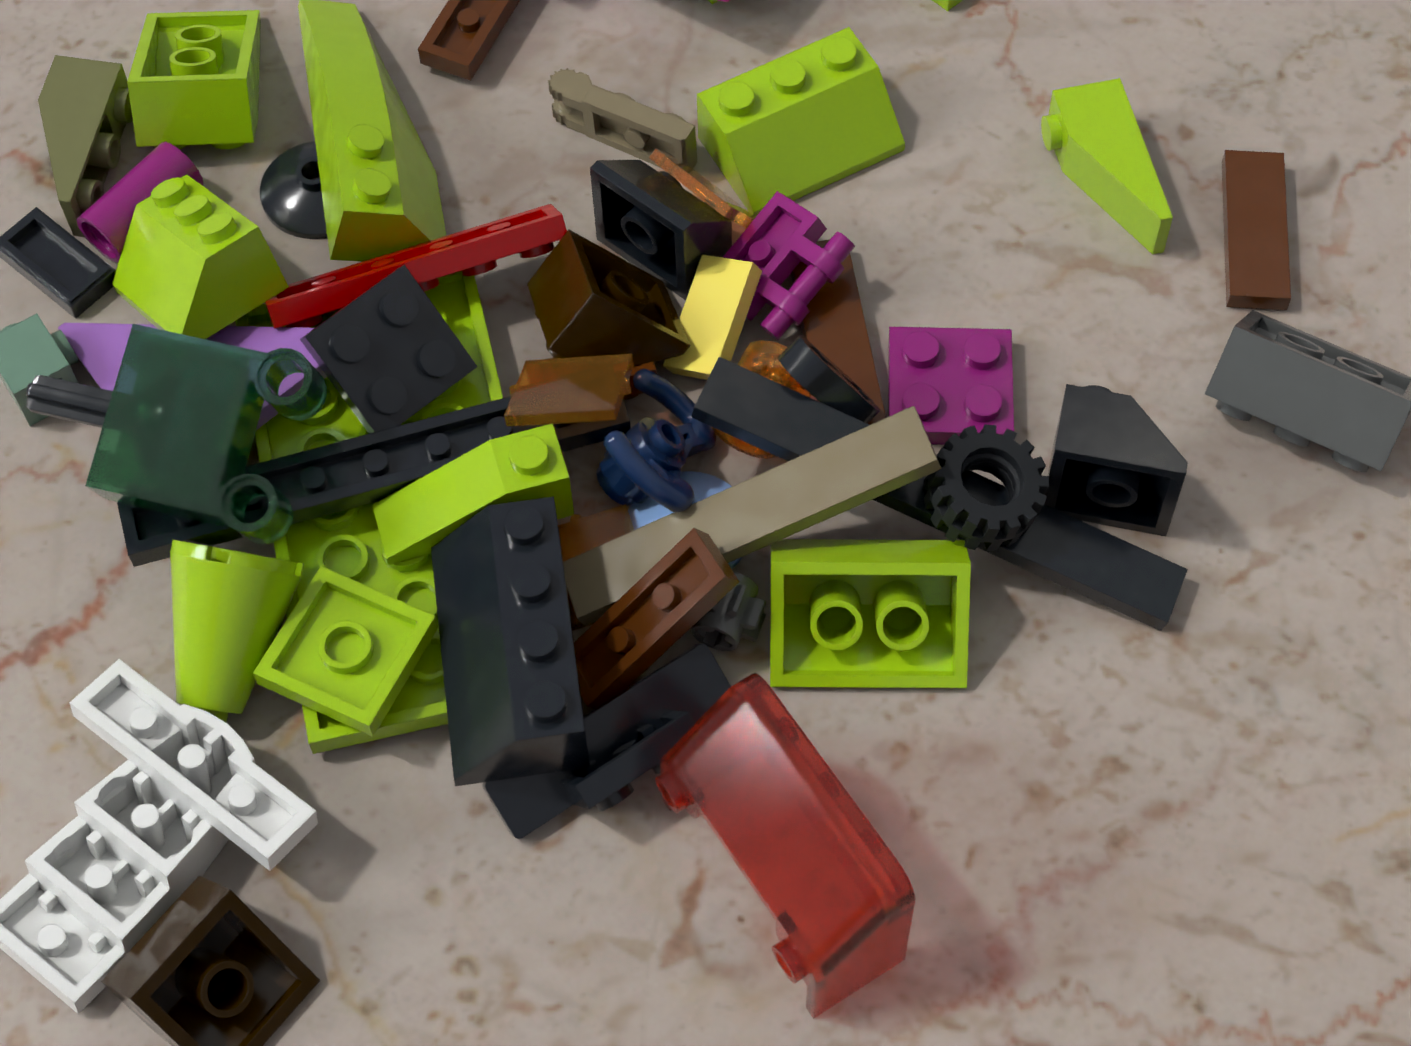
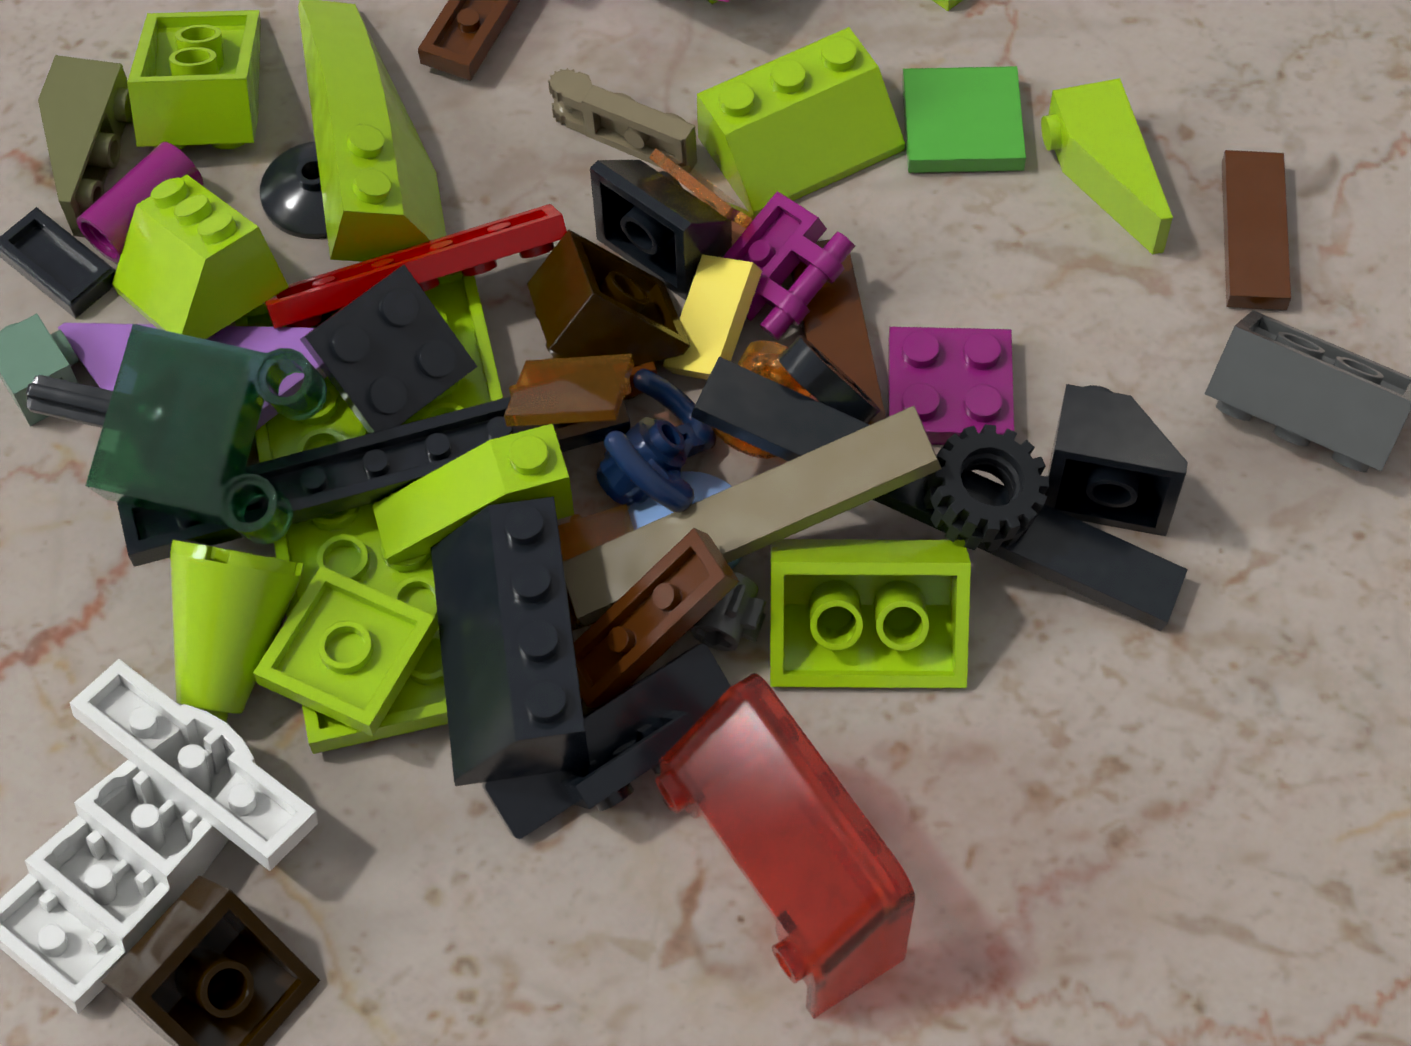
(963, 119): none -> bright green tile

